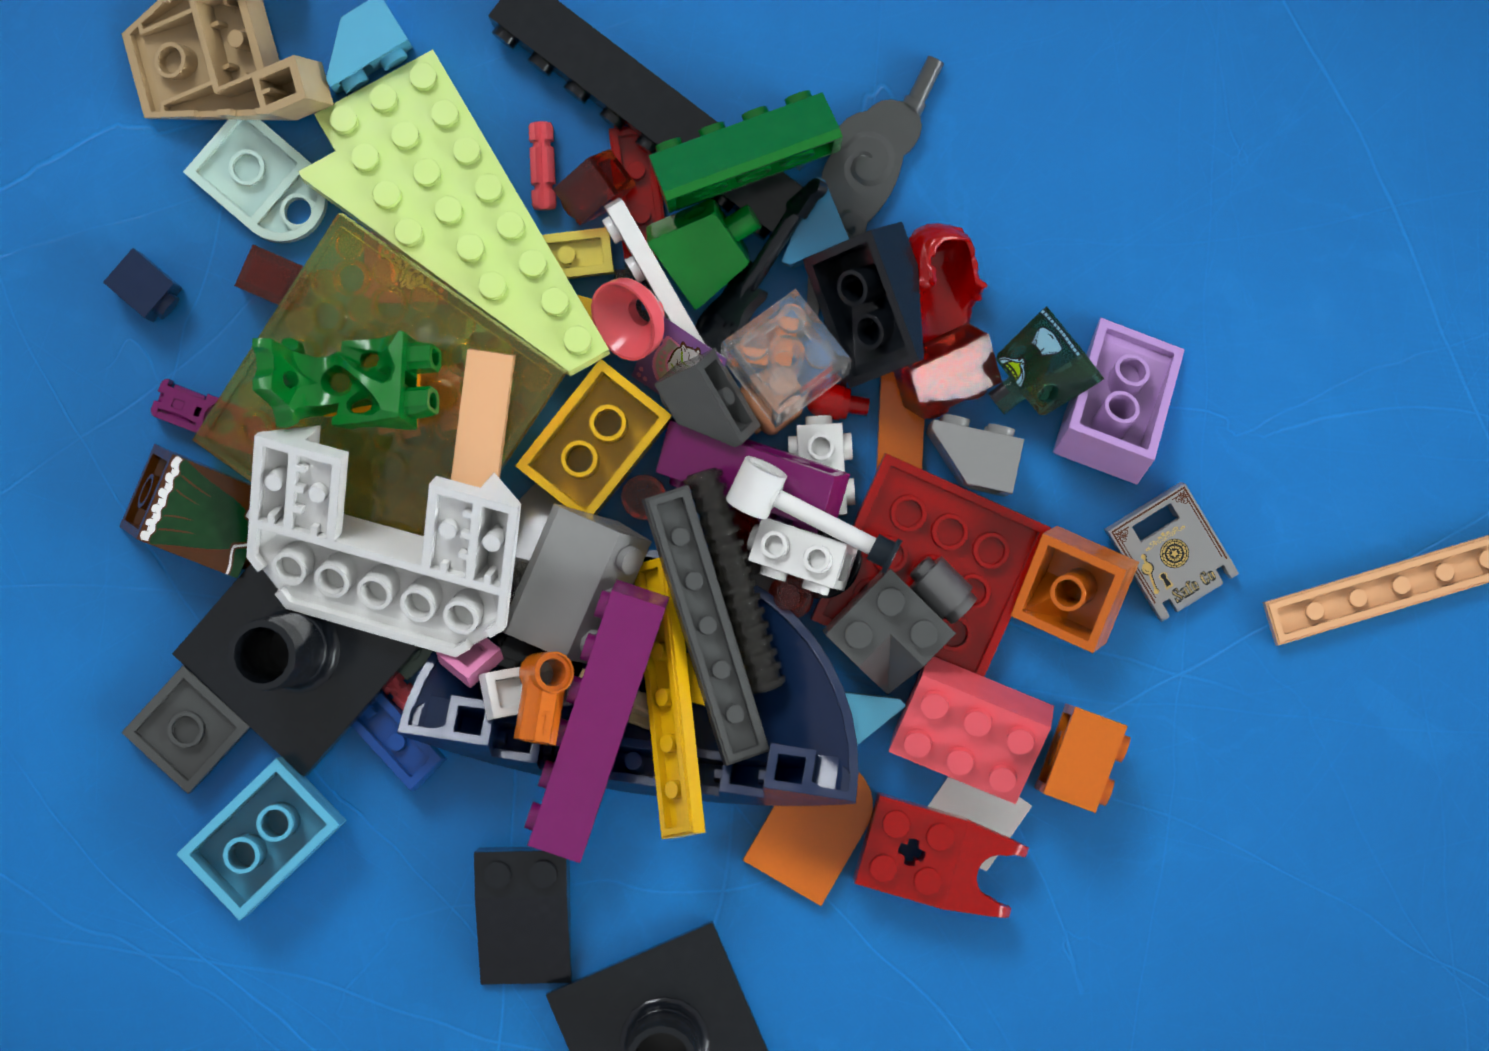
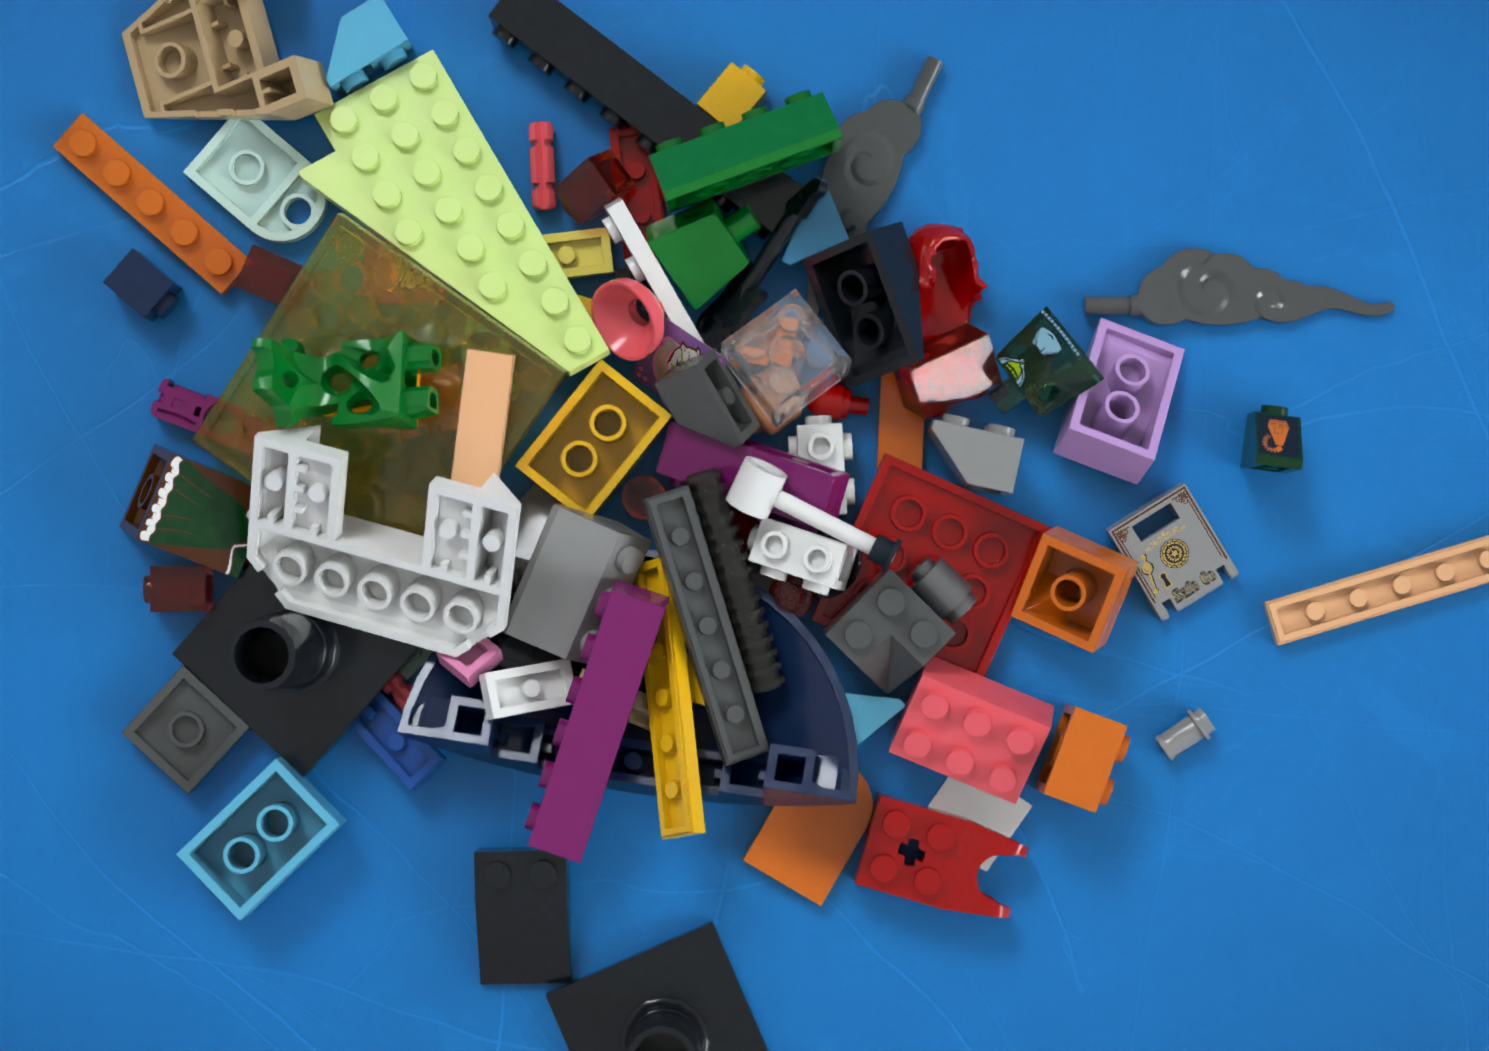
(152, 203): none -> orange plate
(179, 588): none -> clear red brick
(542, 703): orange piece -> none
(733, 94): none -> yellow brick
(1185, 733): none -> light grey pin
(1224, 292): none -> dark grey piece
(1272, 441): none -> slope

